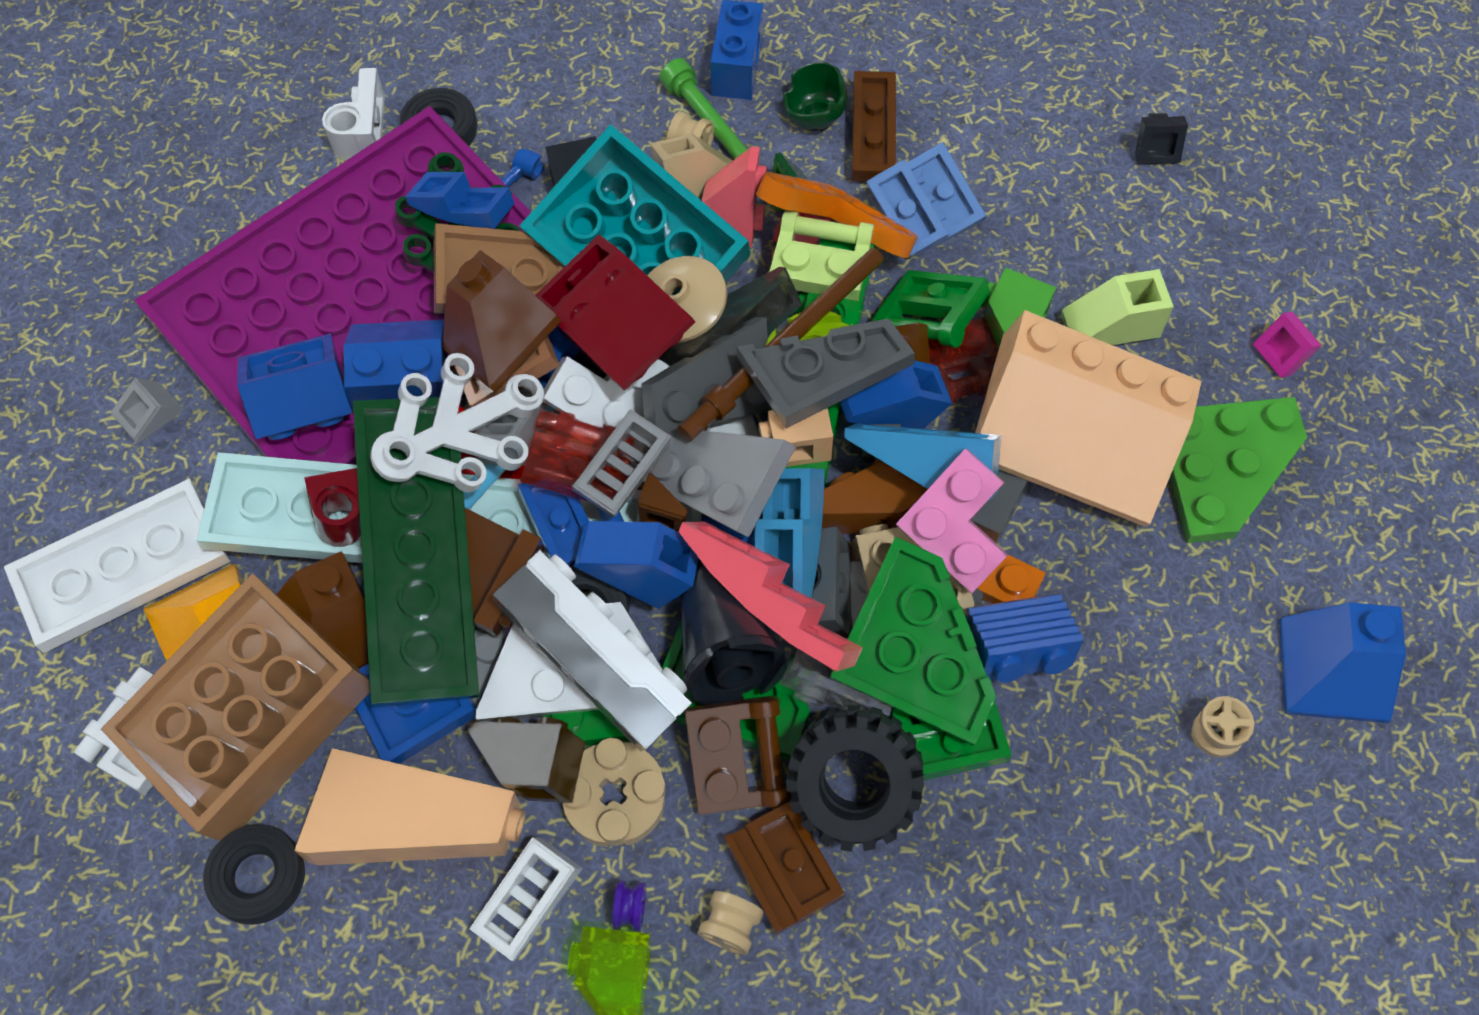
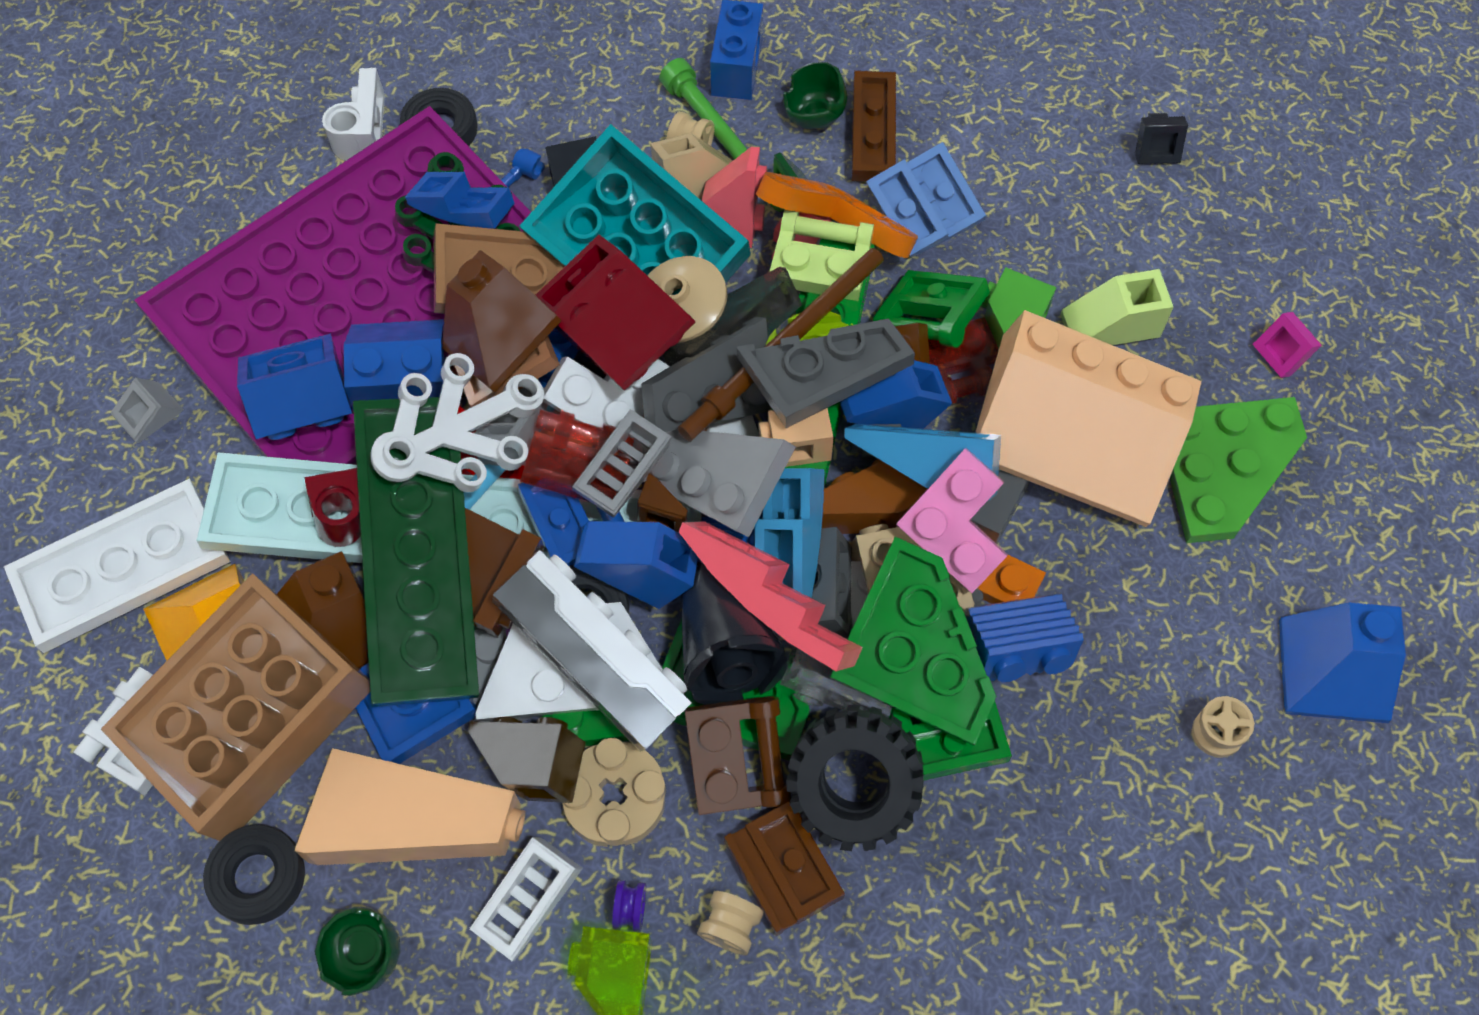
(357, 950): none -> dark green hair

